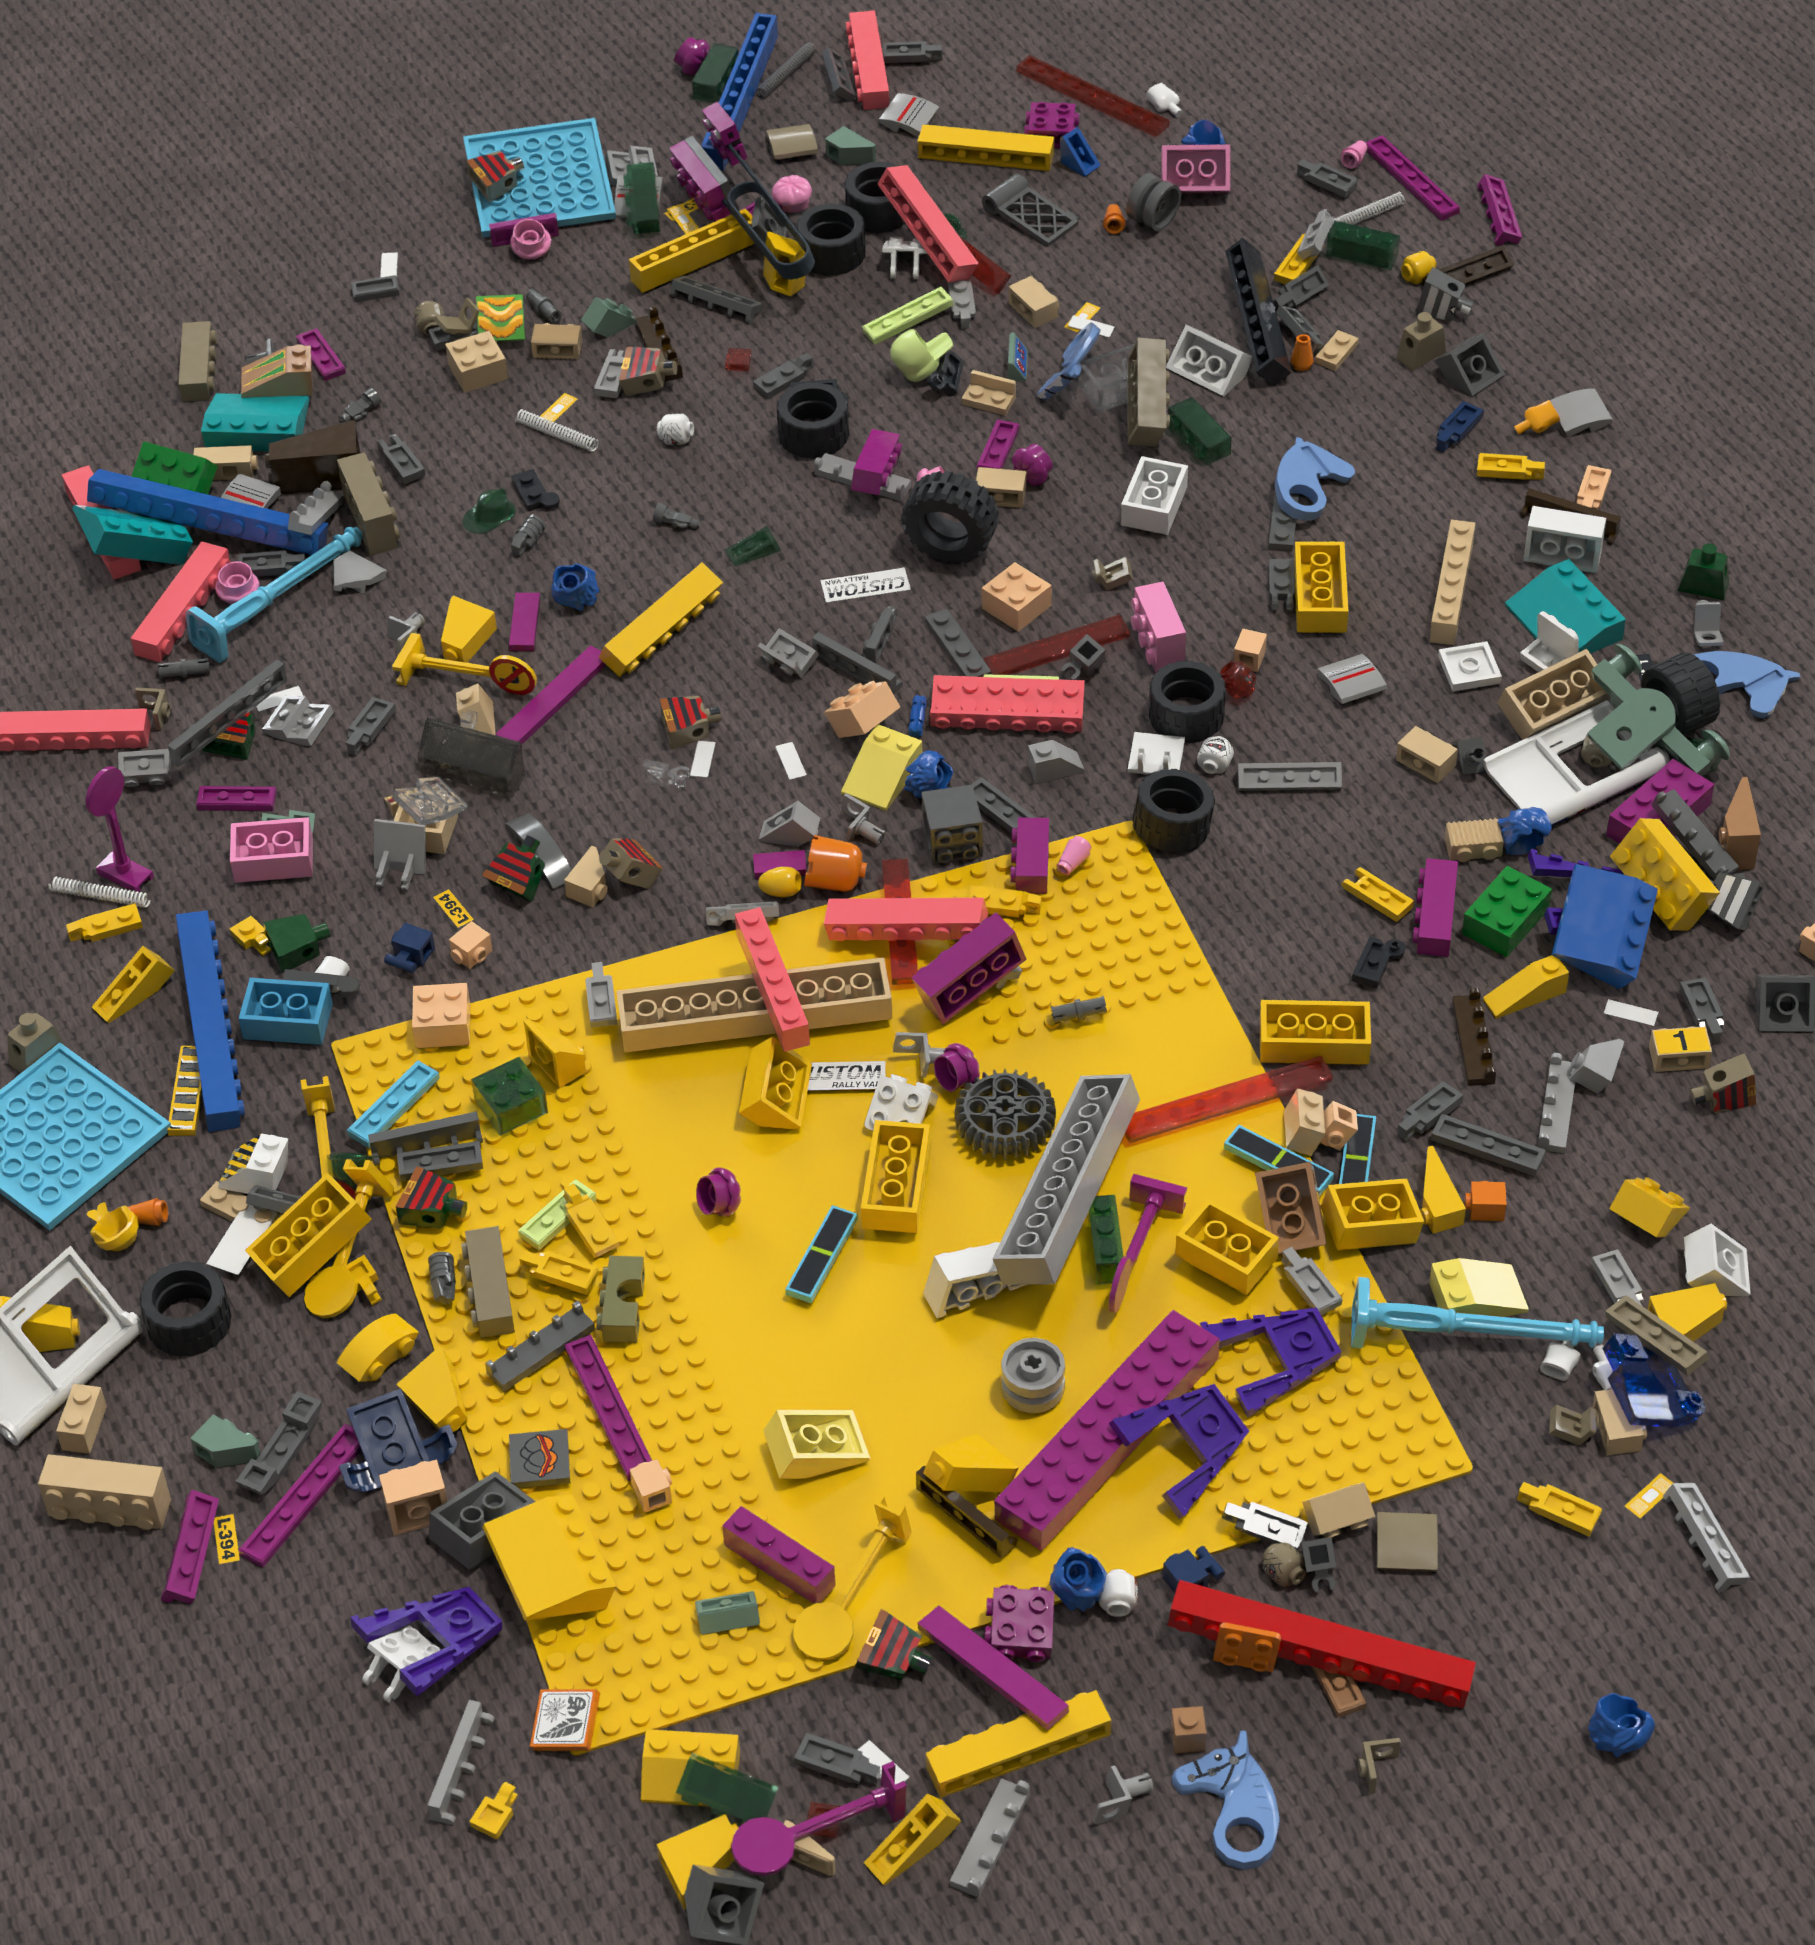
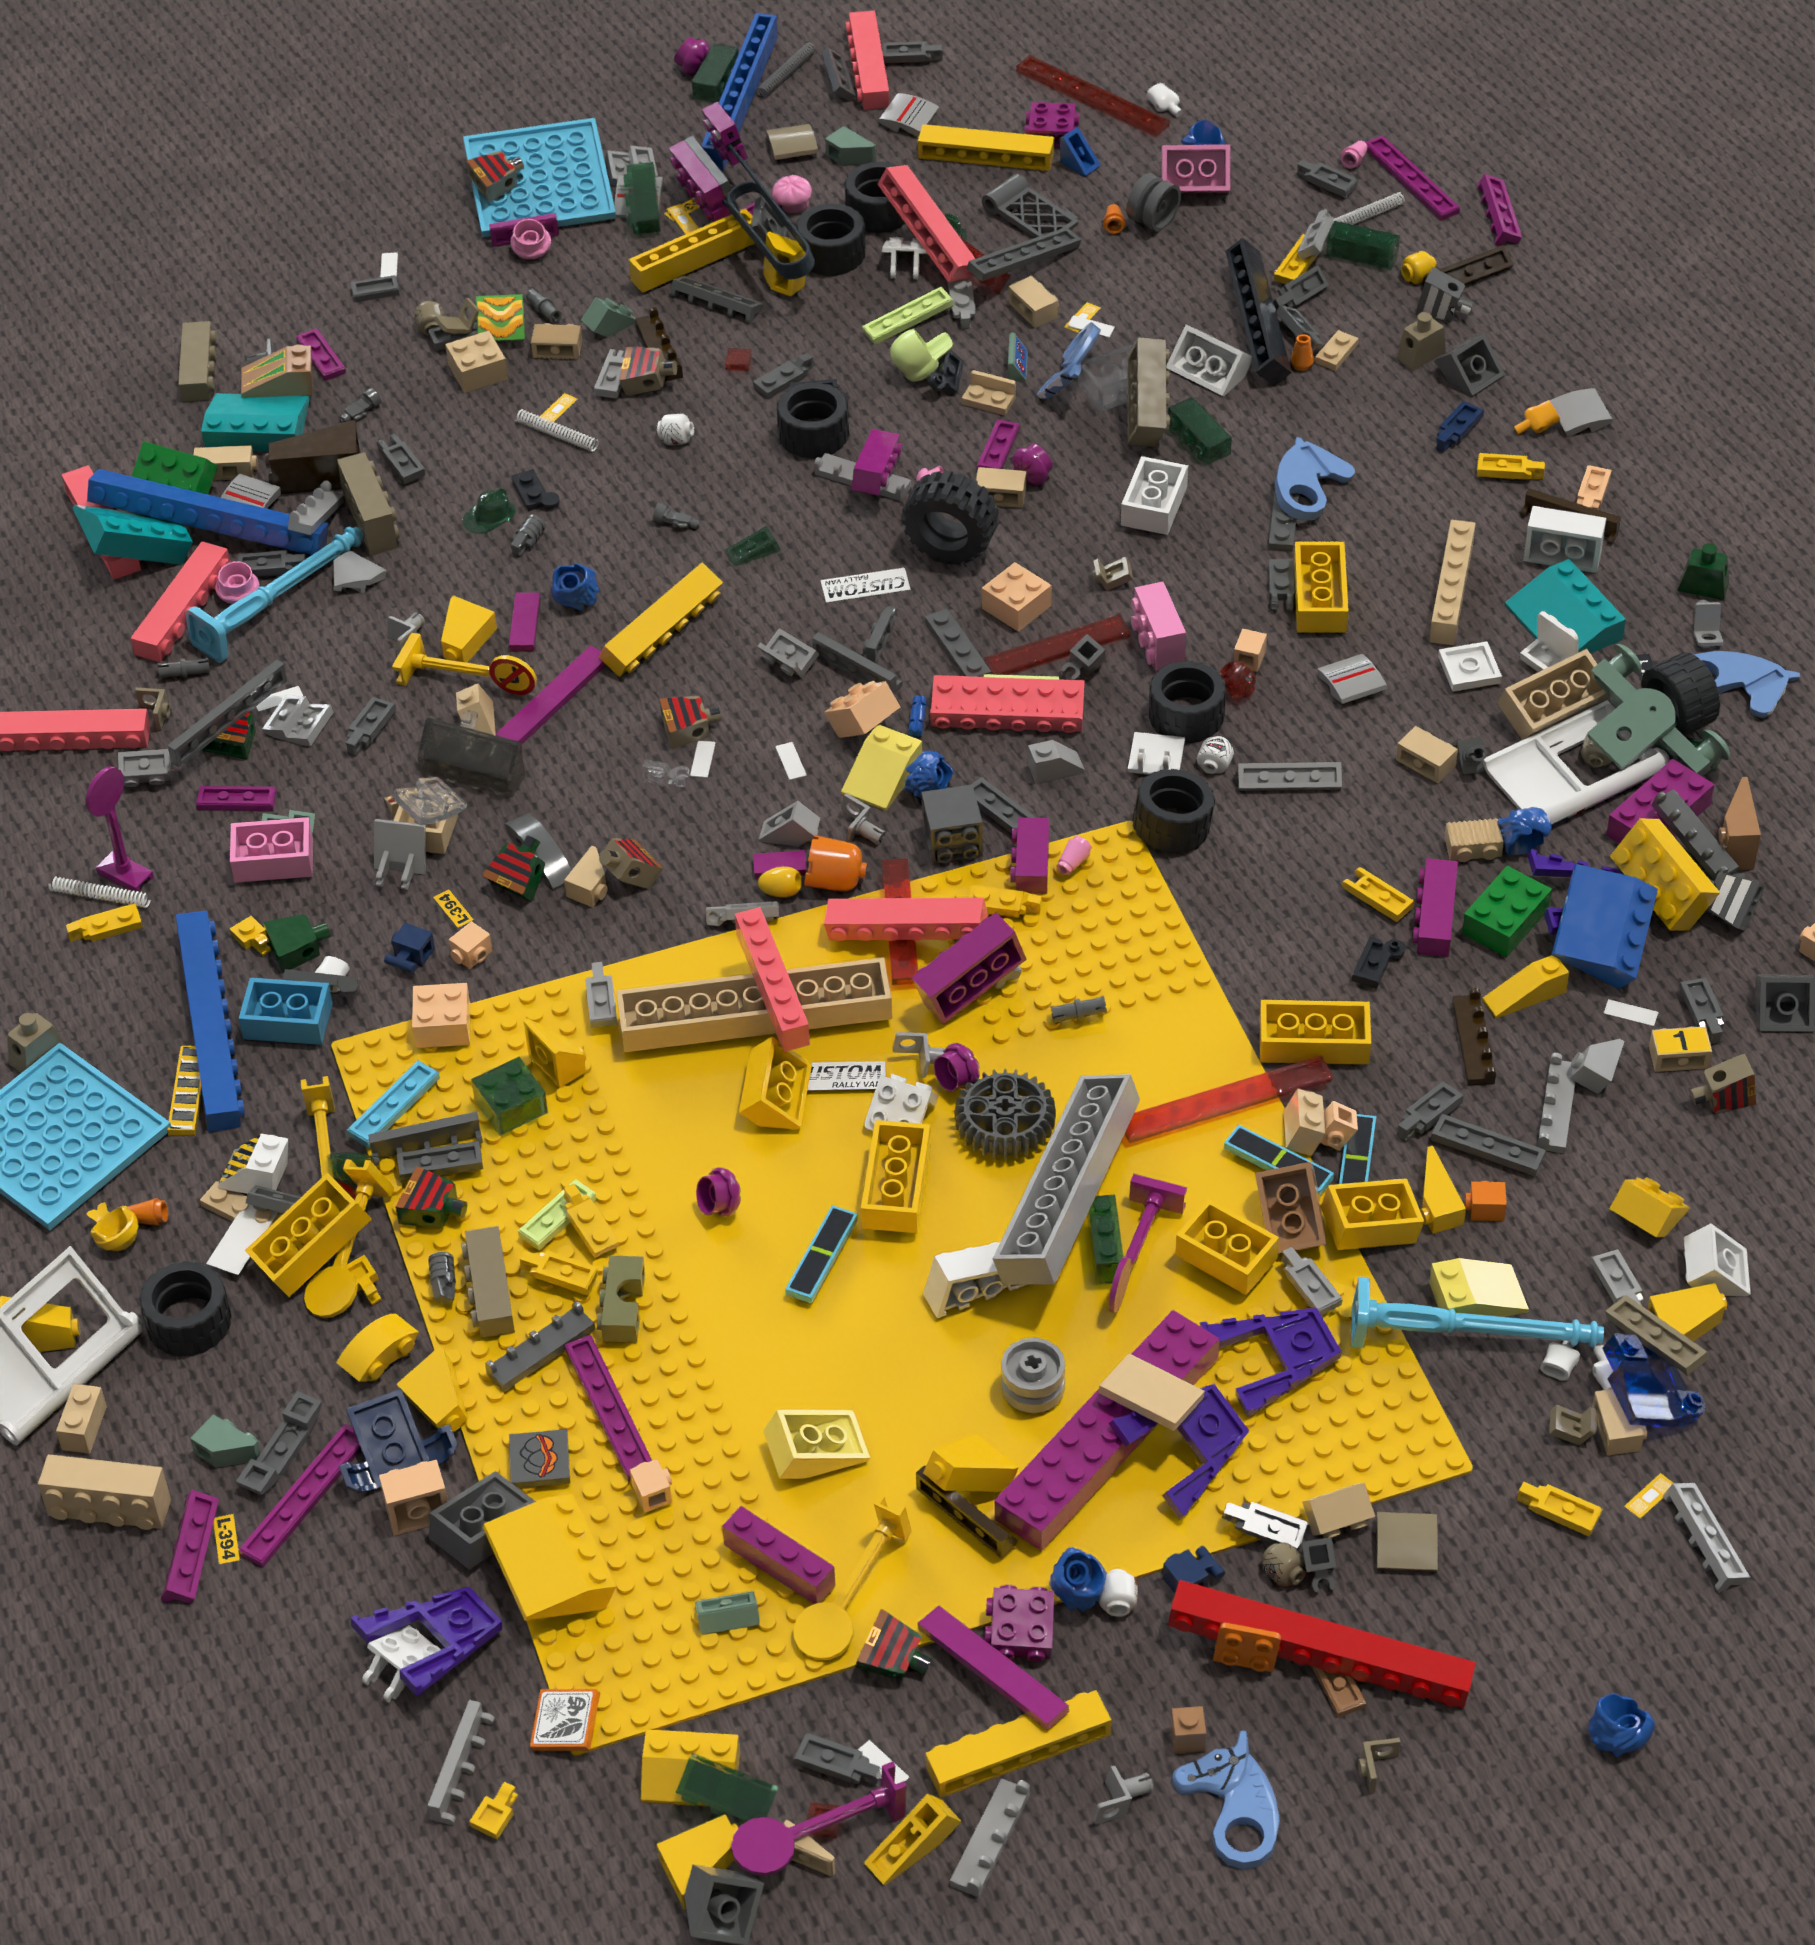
(134, 984): yellow slope -> none
(1023, 254): none -> dark grey plate
(1151, 1392): none -> tan tile

